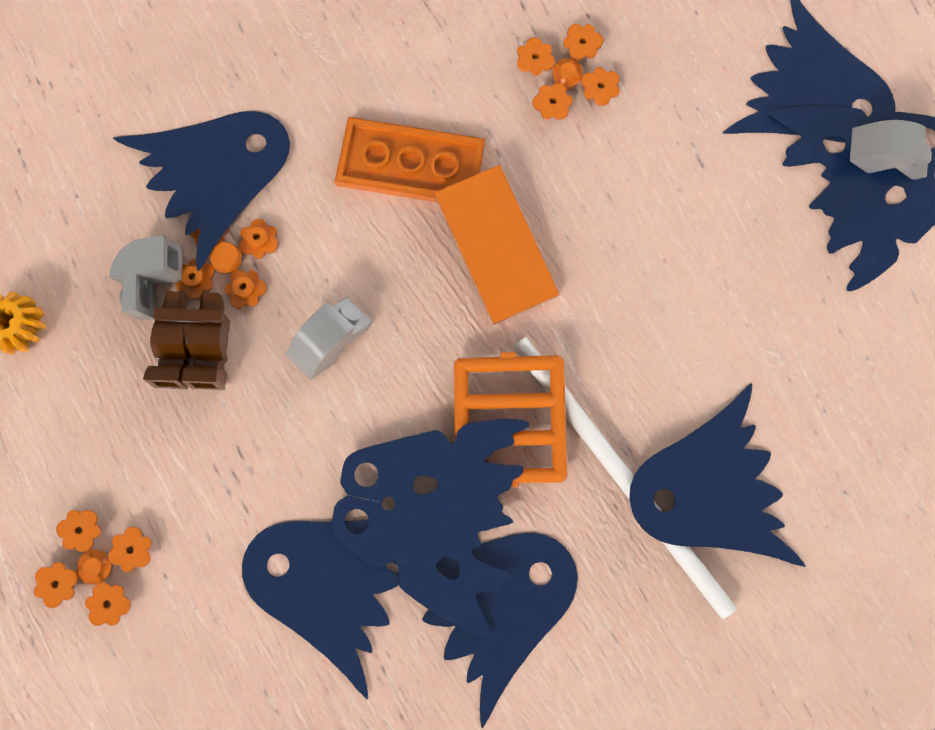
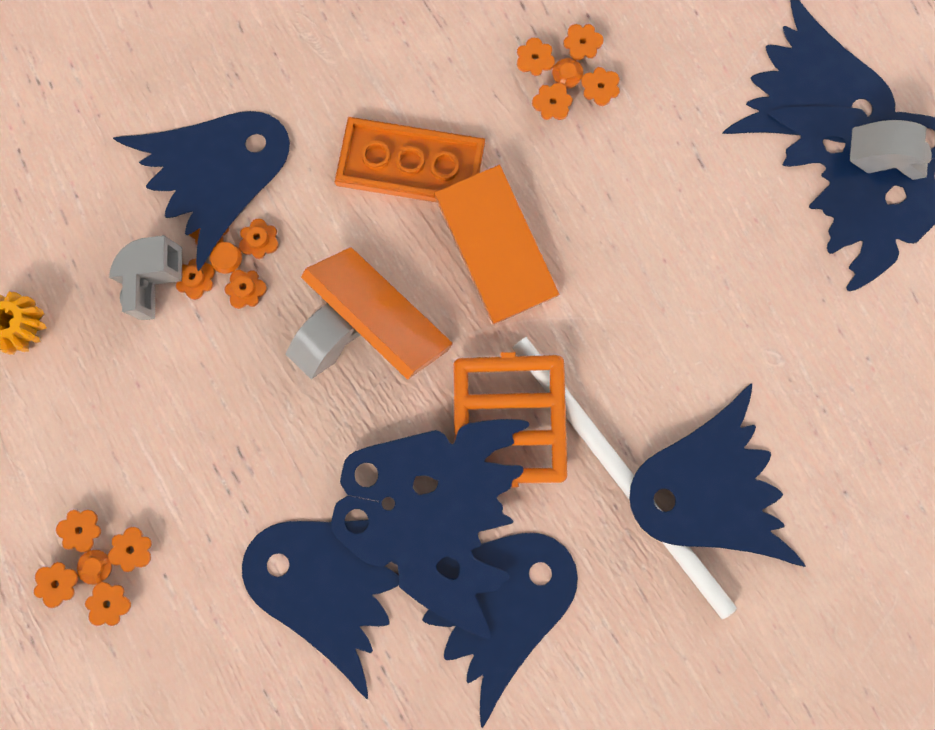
(189, 334): reddish brown hips -> none
(377, 311): none -> orange tile

